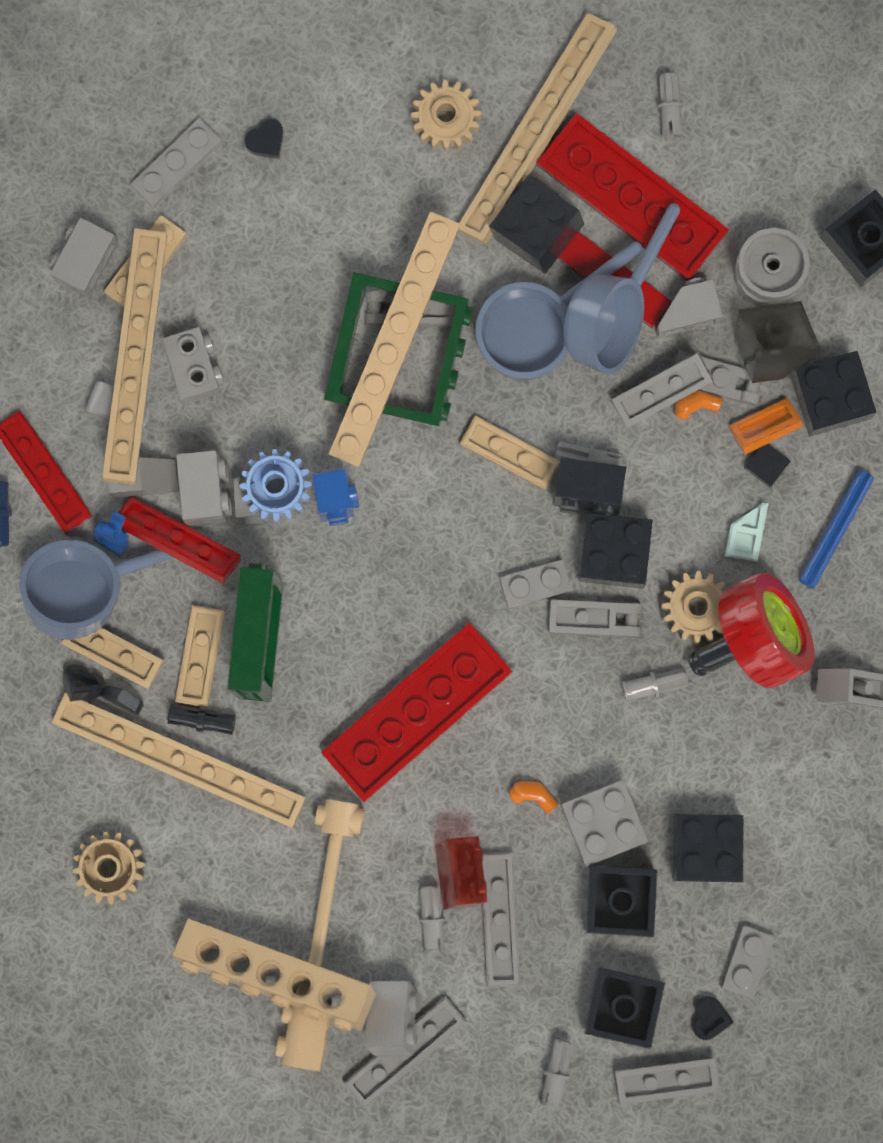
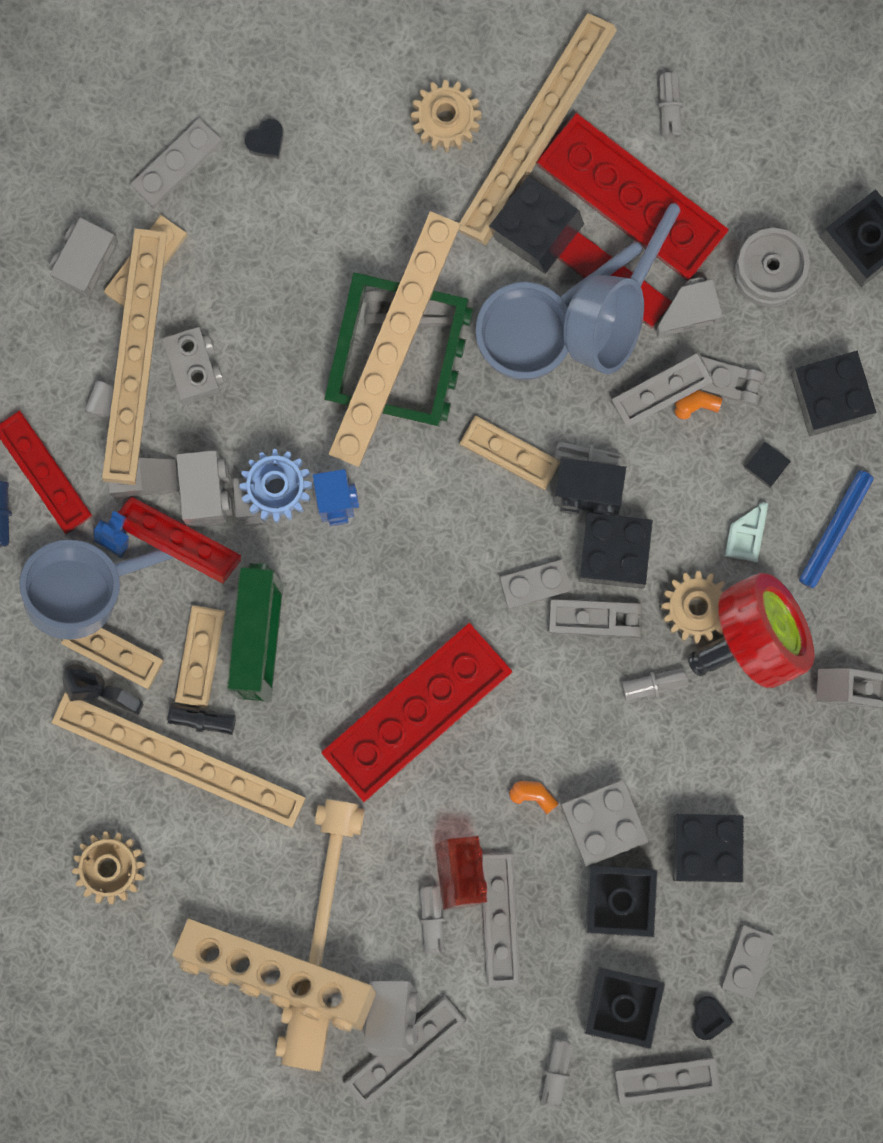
(766, 426): orange tile -> none
(774, 340): clear smoke slope -> none

